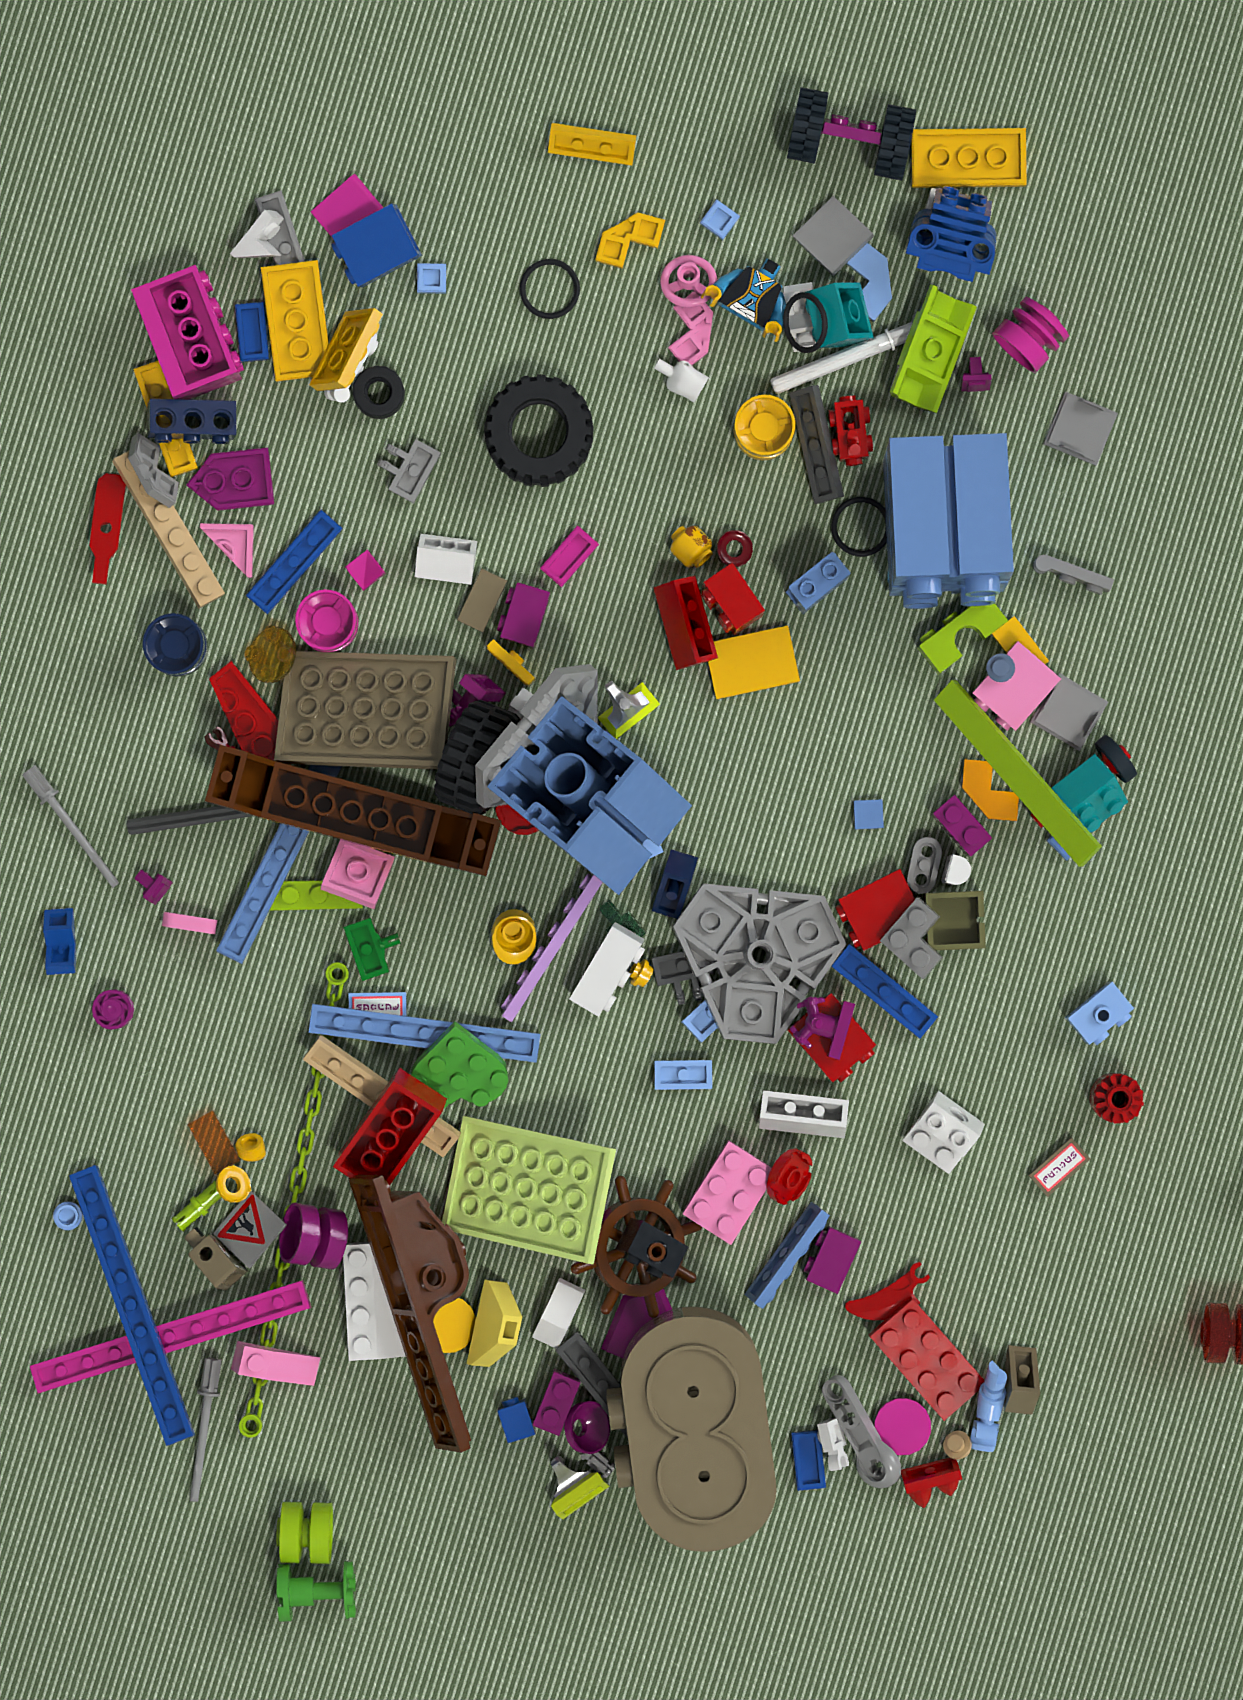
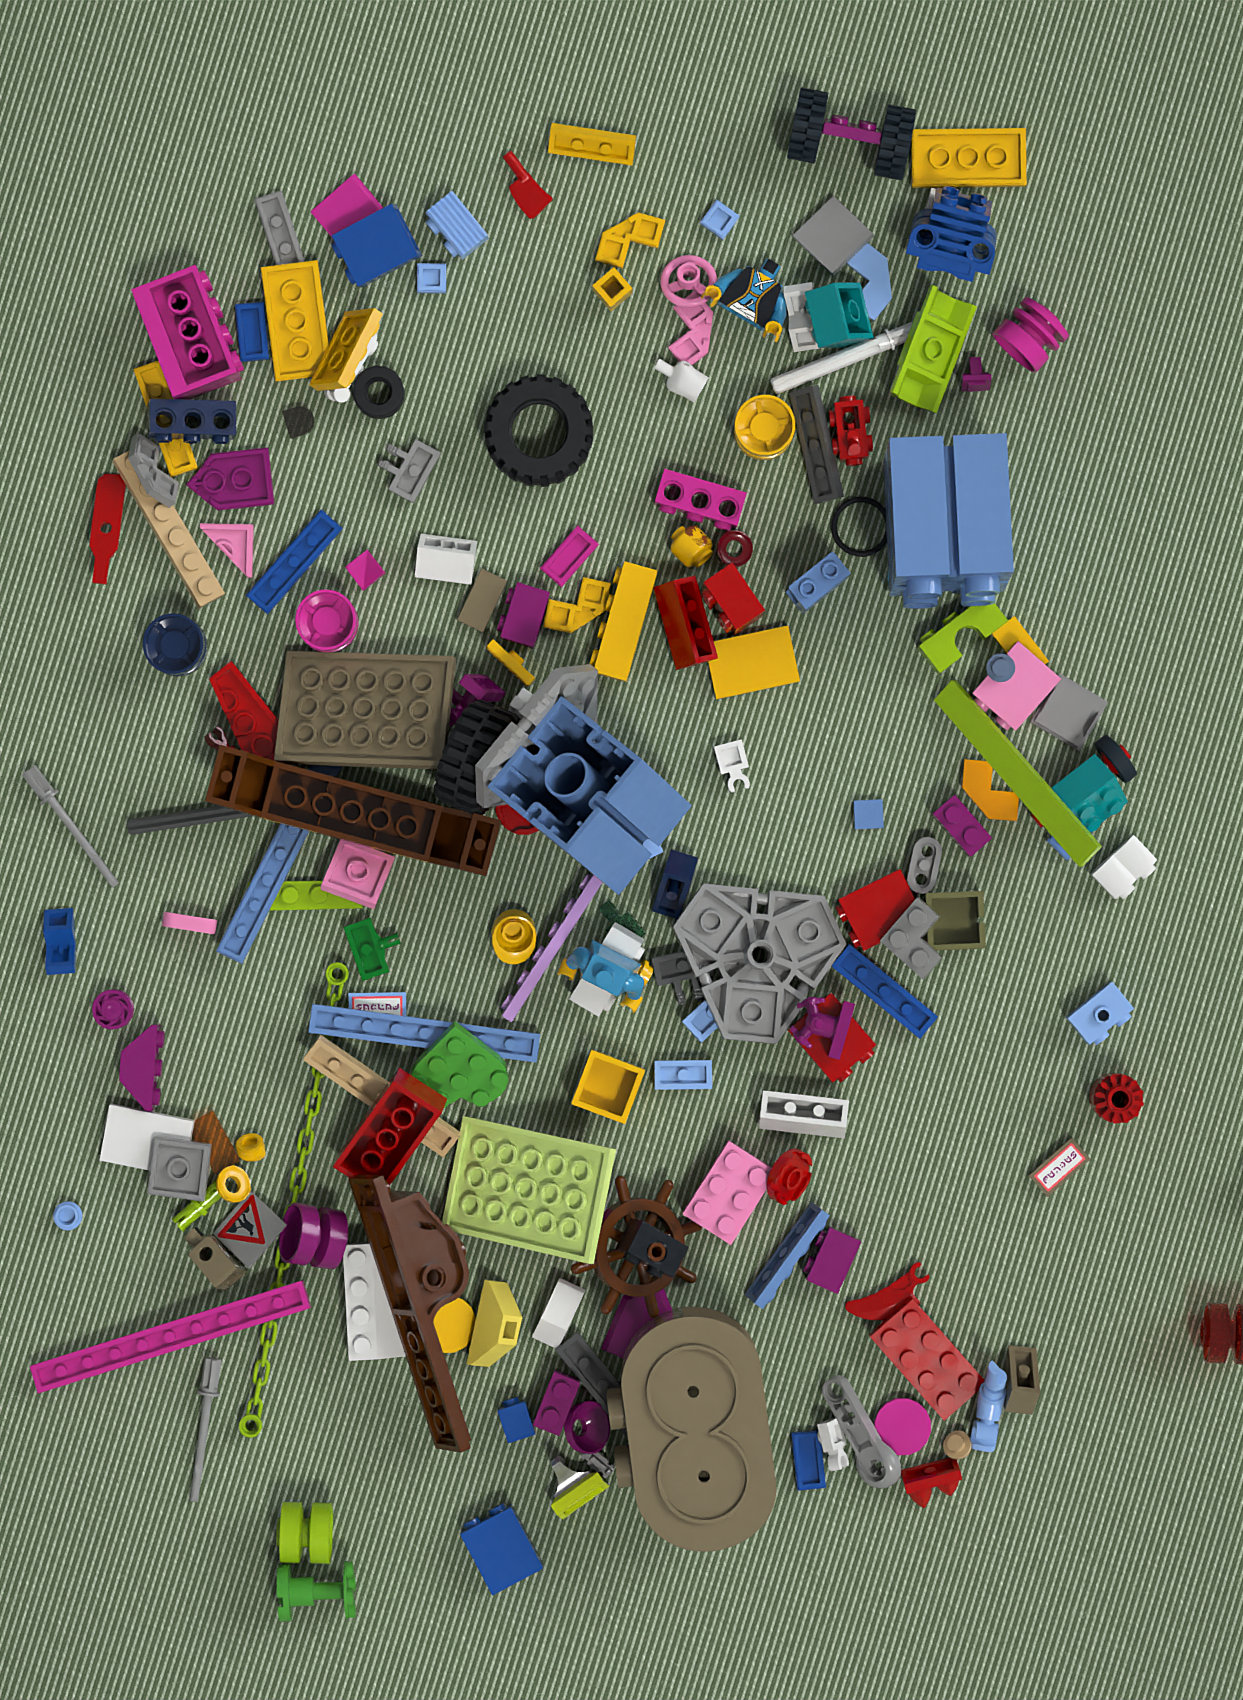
(132, 1131): none -> white tile
(132, 1305): blue plate -> none
(141, 1067): none -> magenta slope
(155, 887): magenta brick -> none
(179, 1168): none -> light grey tile
(254, 242): white slope -> none
(271, 654): clear yellow dish -> none
(274, 1364): bright pink slope -> none
(299, 421): none -> clear smoke tile
(456, 225): none -> light blue brick
(501, 1548): none -> blue brick
(525, 190): none -> red piece
(568, 308): black tyre -> none
(571, 617): none -> yellow tile
(607, 971): none -> dark azure torso
(608, 1086): none -> yellow piece
(612, 289): none -> yellow brick
(624, 622): none -> yellow brick
(626, 708): piece -> none
(689, 487): none -> dark pink brick
(731, 760): none -> white plate
(817, 345): black tyre -> none
(944, 1132): white brick -> none
(956, 870): white brick -> none
(1071, 573): light grey plate -> none
(1080, 428): light grey piece -> none
(1124, 867): none -> white brick

